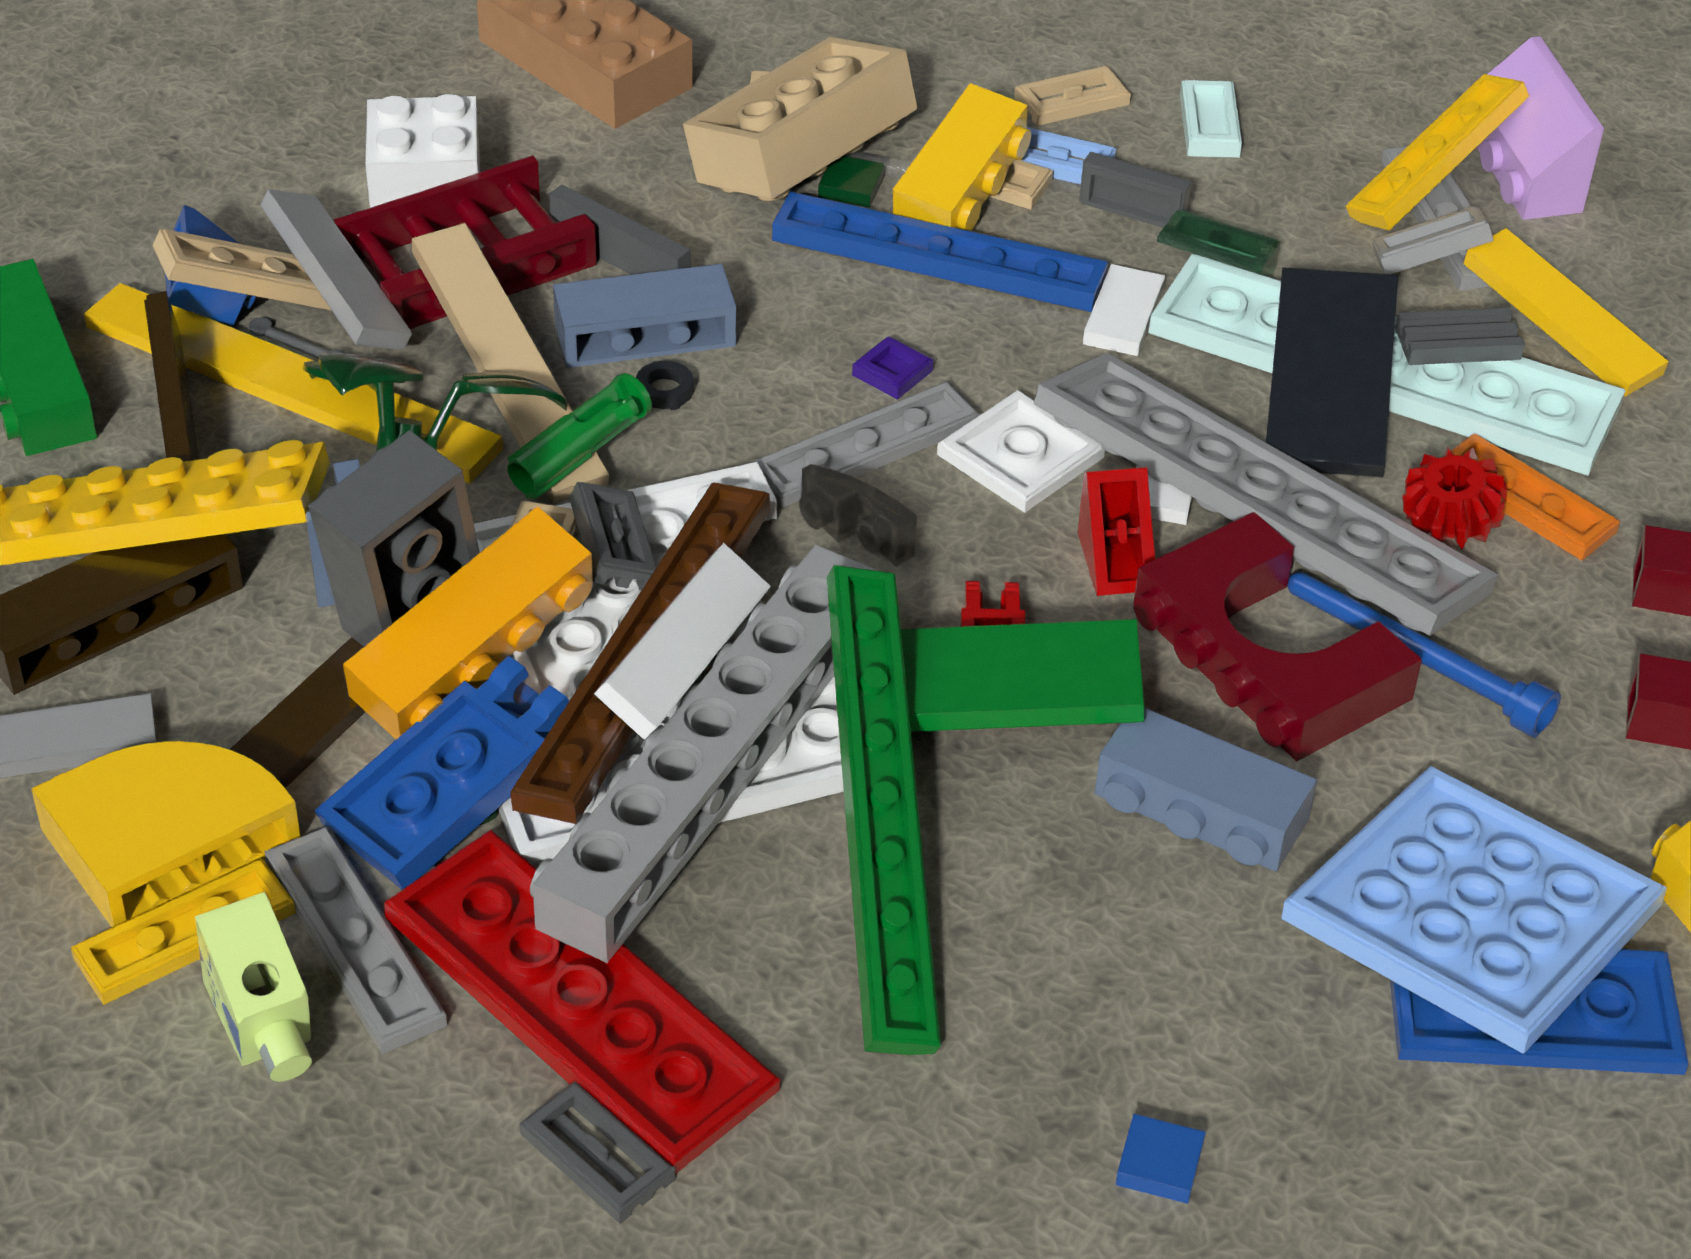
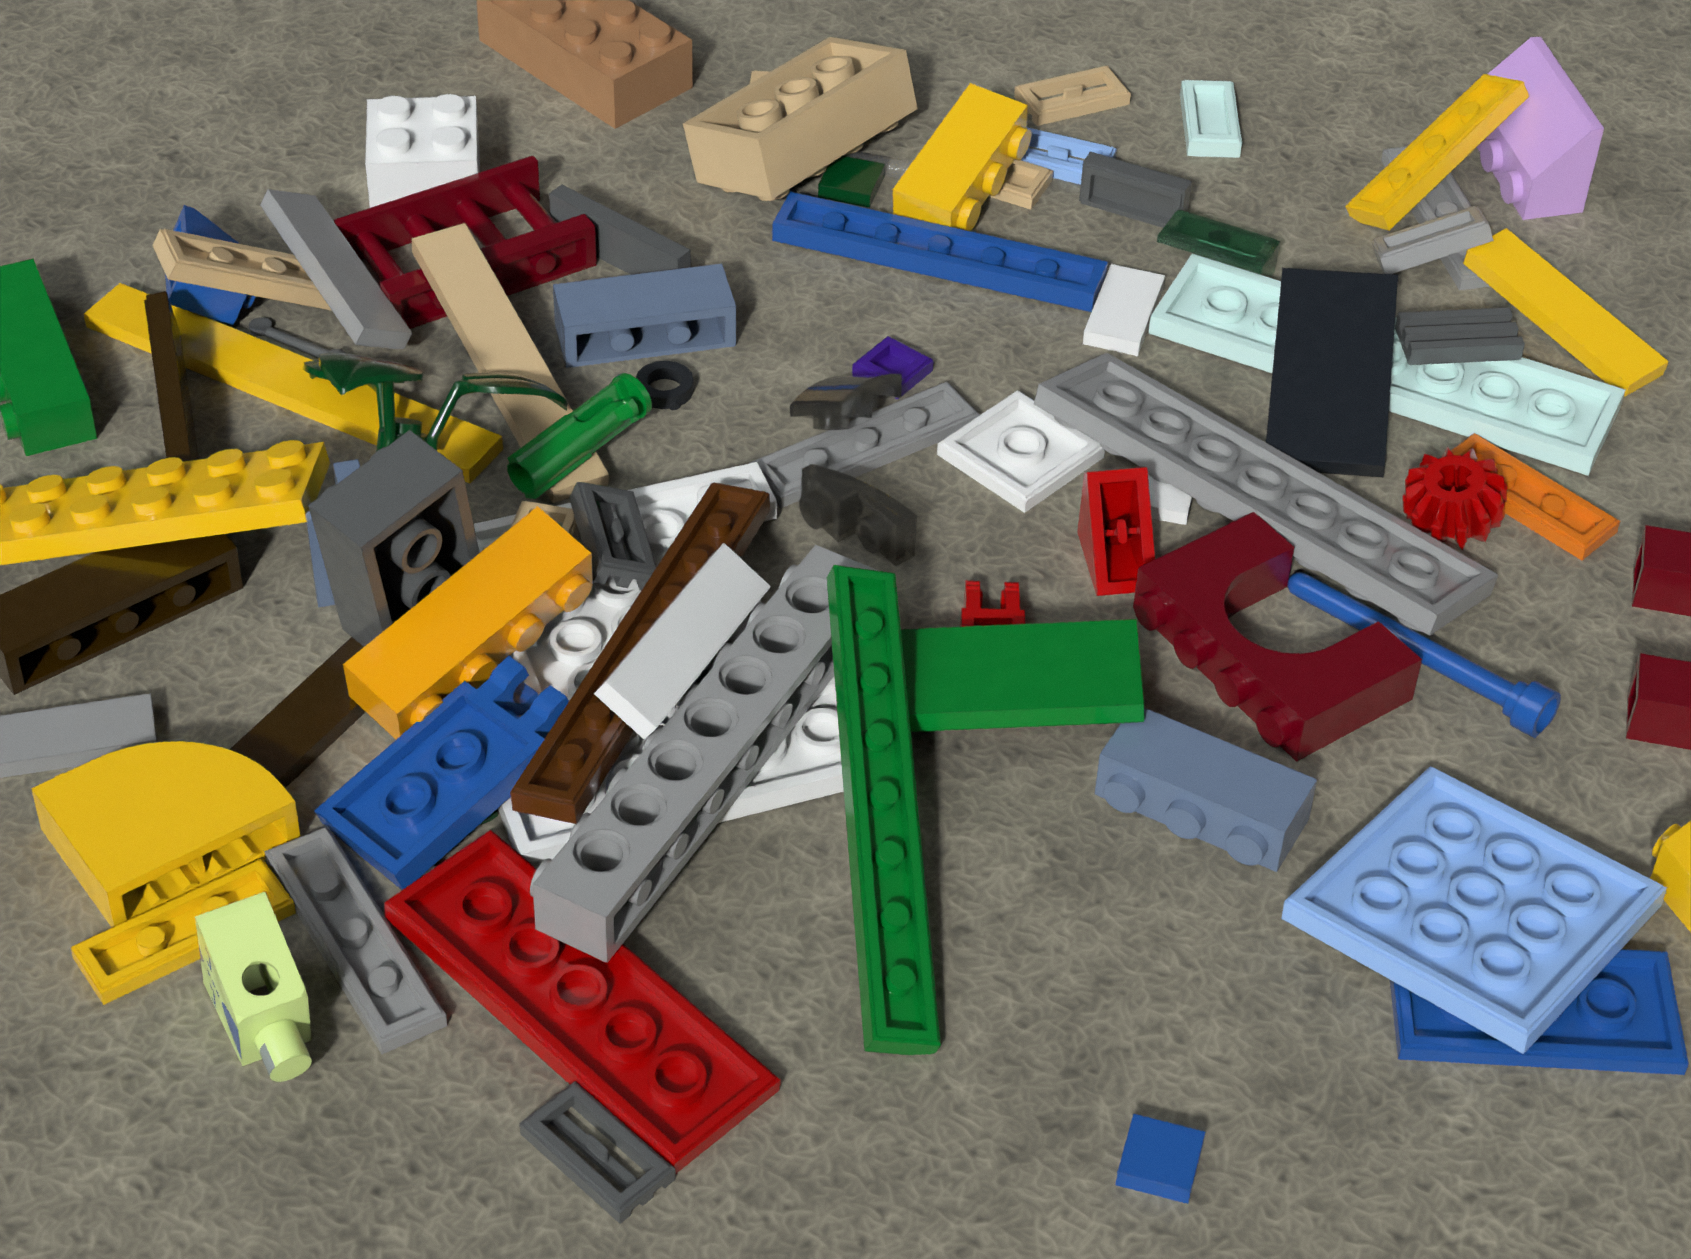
(844, 398): none -> clear smoke slope

